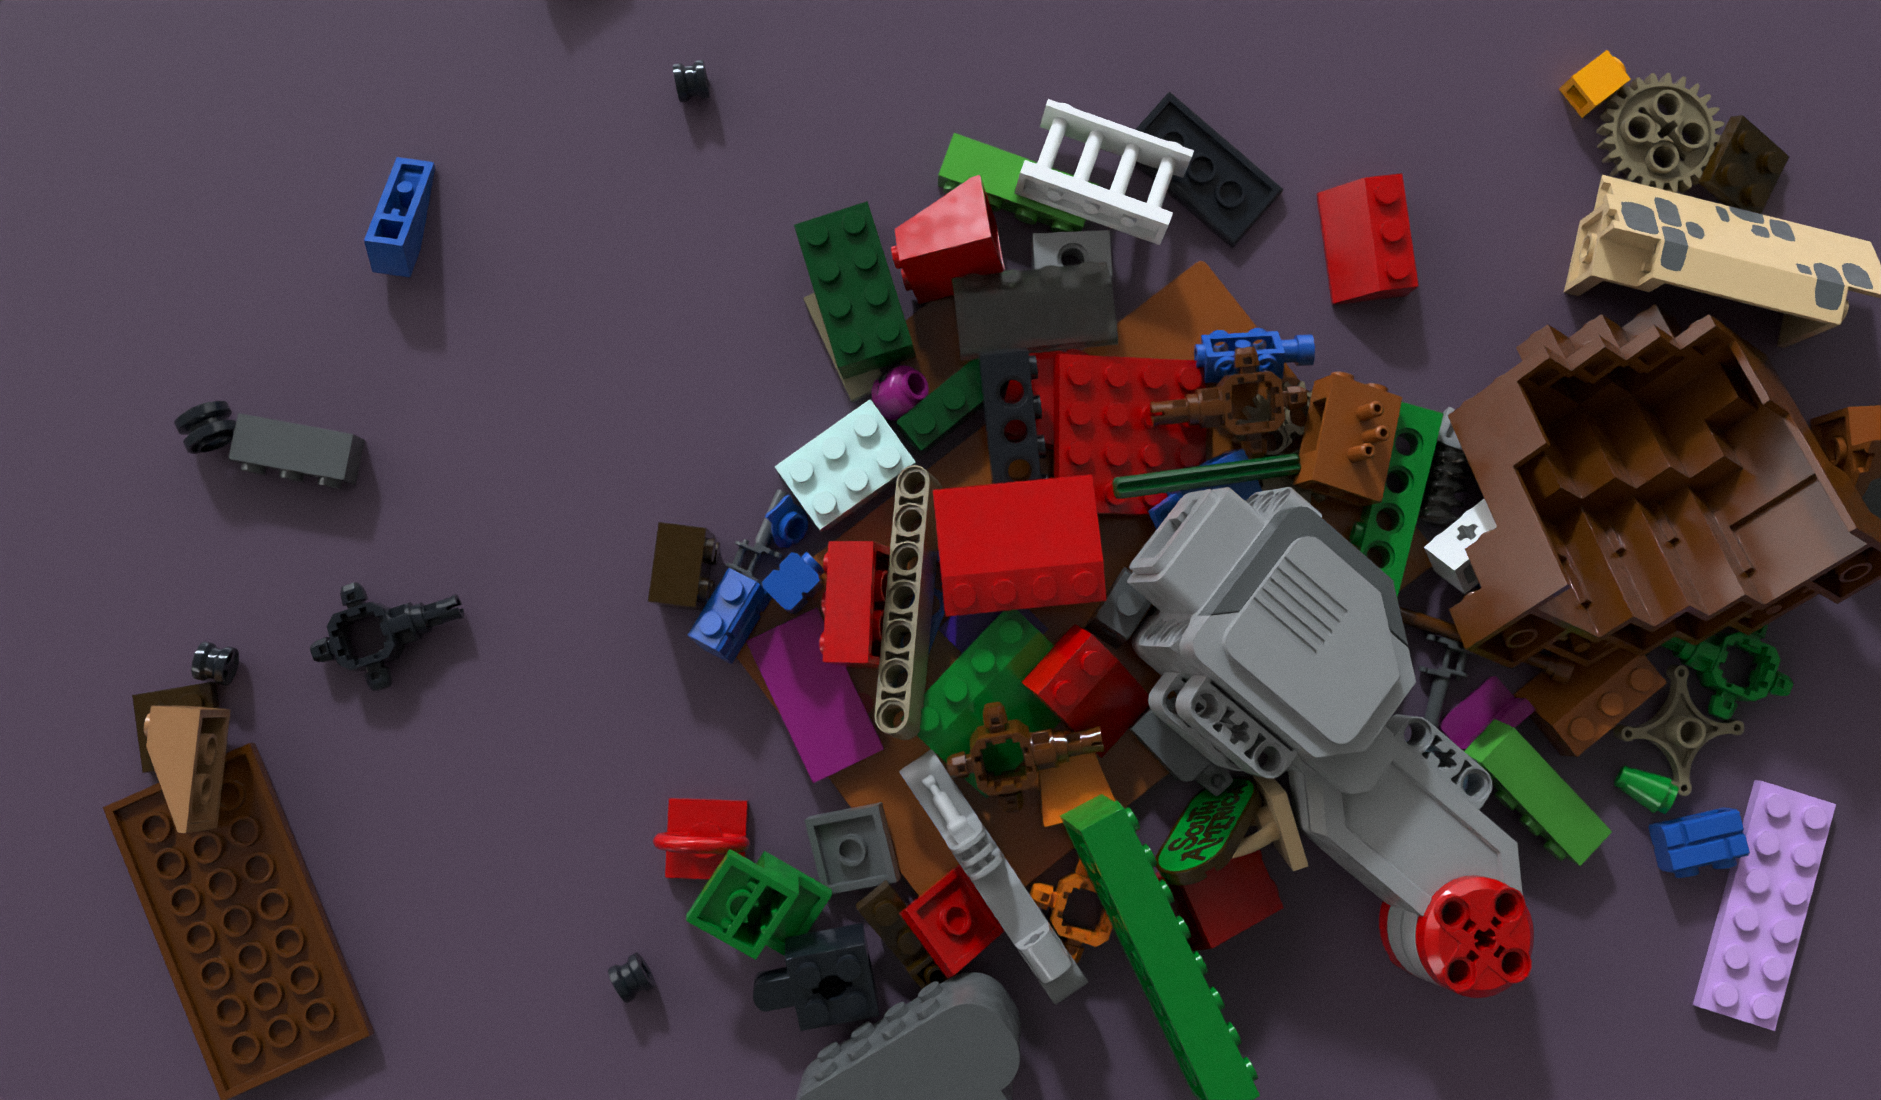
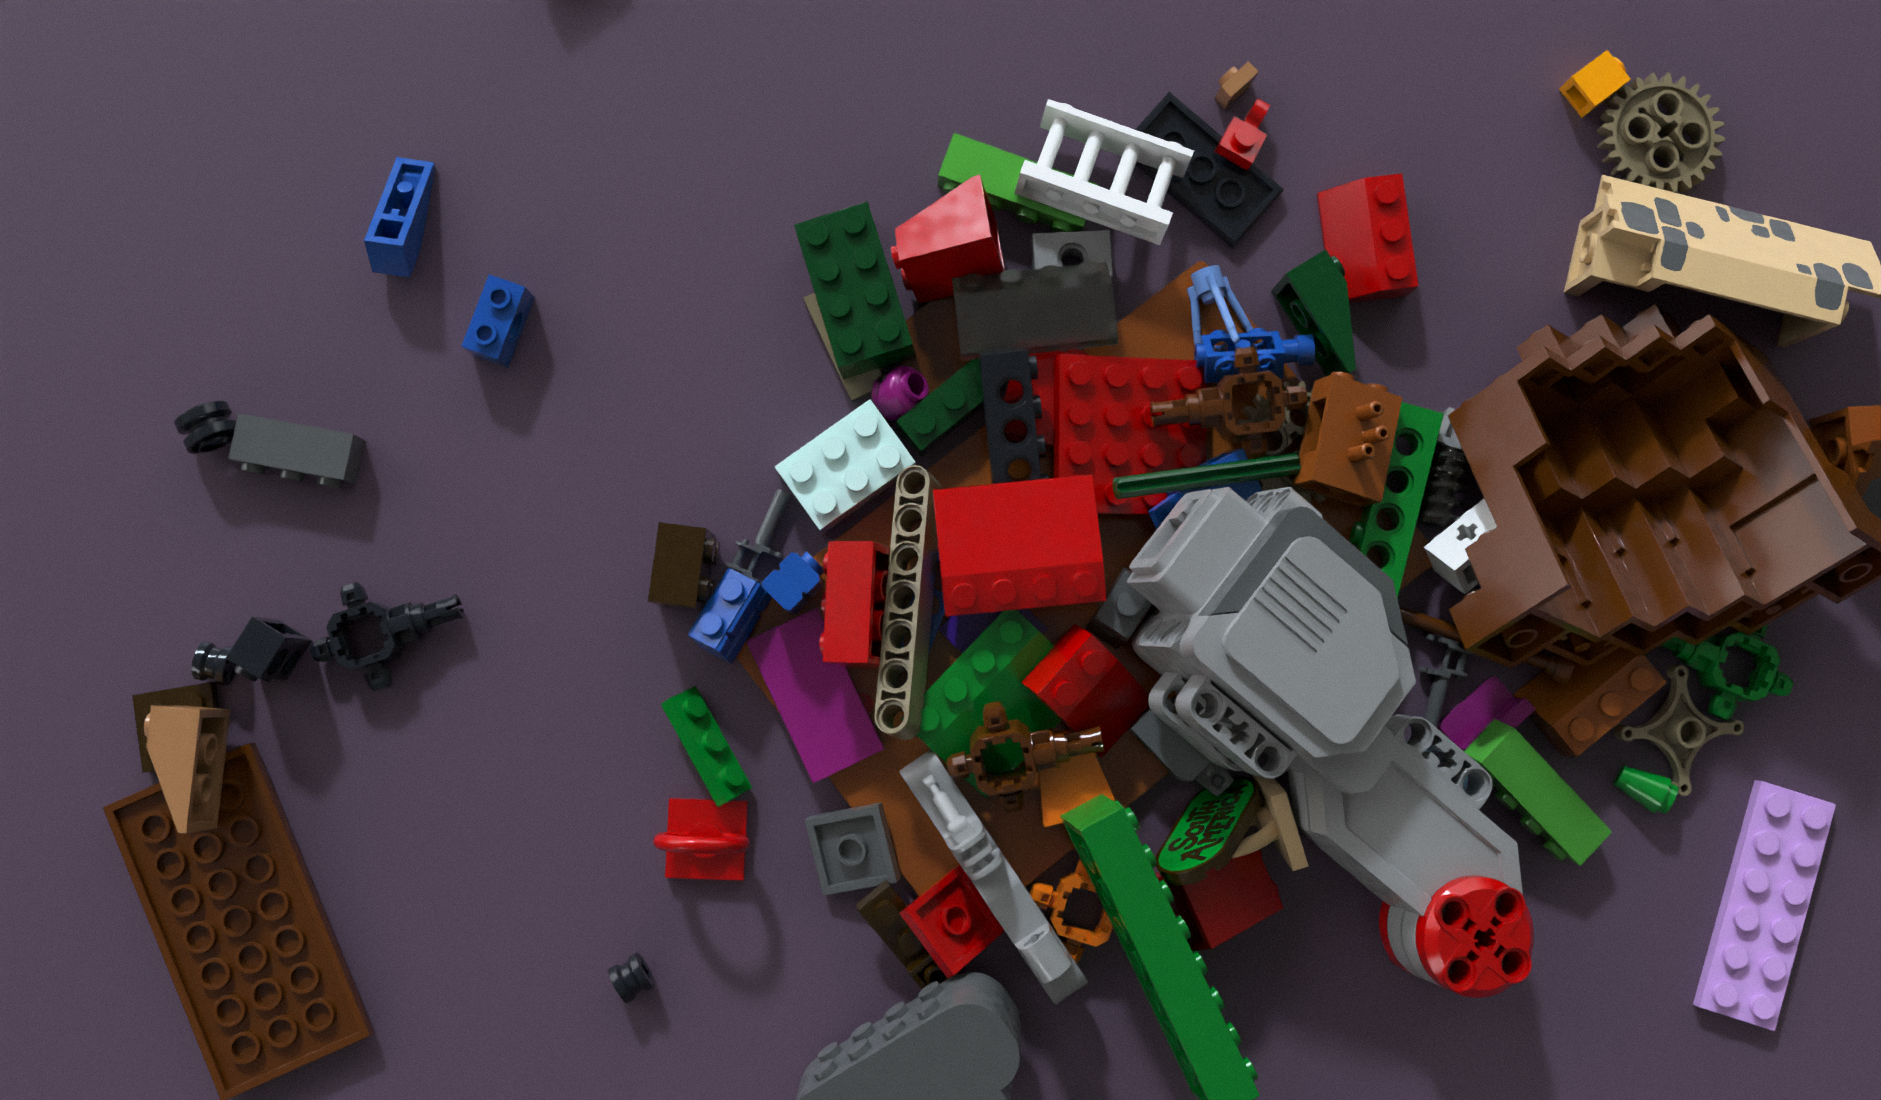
(267, 650): none -> black brick
(498, 321): none -> blue brick
(691, 80): black wheel -> none
(706, 746): none -> green plate
(757, 903): green bracket -> none
(787, 522): blue animal -> none
(820, 962): black brick -> none
(1212, 288): none -> medium blue plant
(1235, 83): none -> medium nougat plate
(1242, 138): none -> red plate
(1318, 305): none -> dark green slope
(1699, 841): blue brick -> none
(1743, 166): dark brown plate -> none

